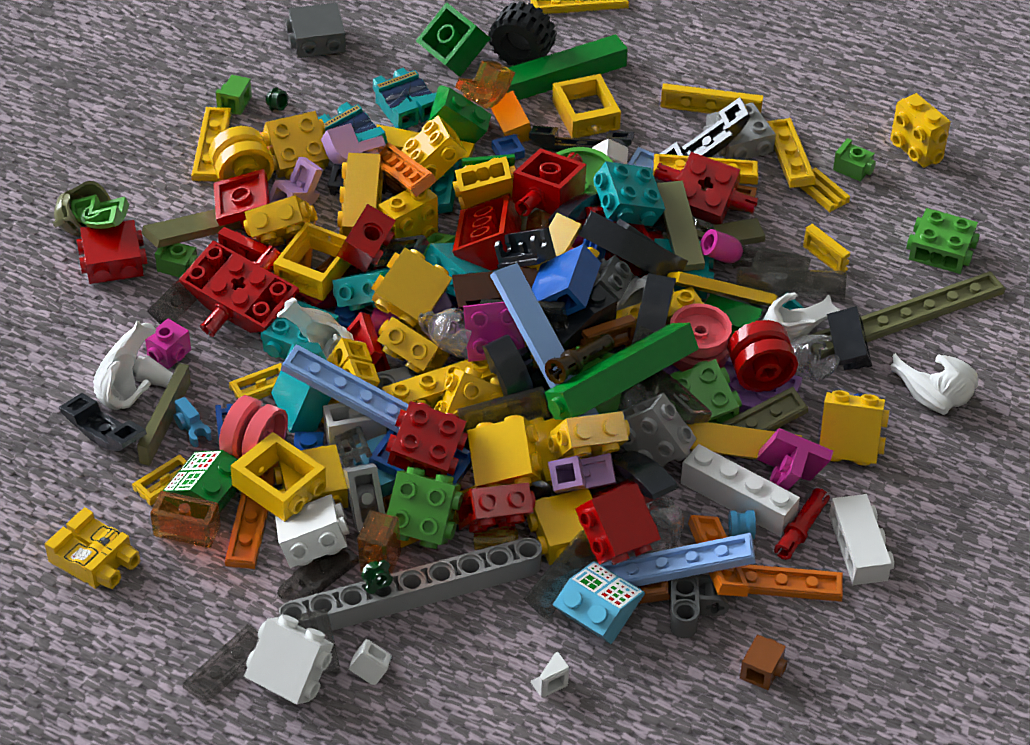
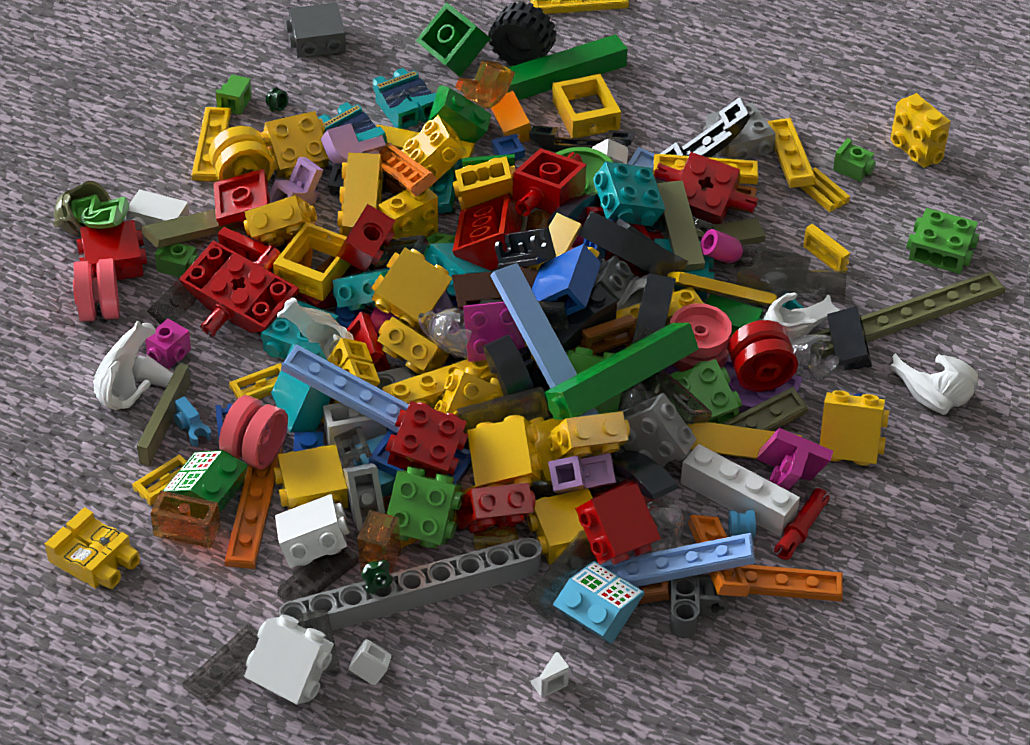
(93, 290): none -> coral wheel
(98, 426): black slope -> none
(154, 208): none -> white brick
(260, 458): yellow window -> none
(572, 361): dark brown pin -> none
(703, 99): yellow tile -> none
(763, 662): dark orange brick -> none
(861, 539): white brick -> none

